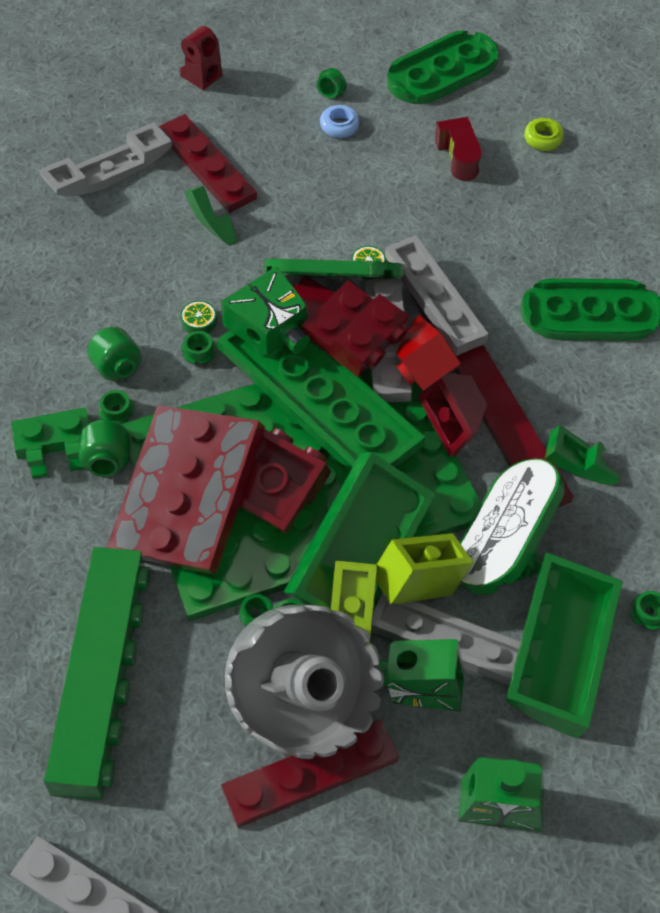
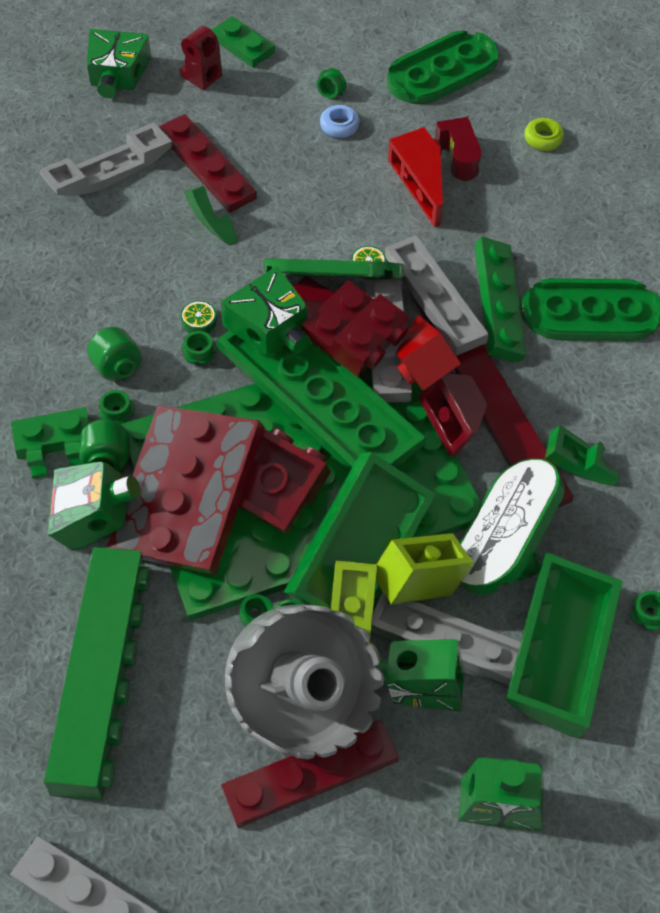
(89, 503): none -> green torso
(116, 60): none -> green torso
(243, 41): none -> green plate
(418, 164): none -> red slope
(499, 300): none -> green plate

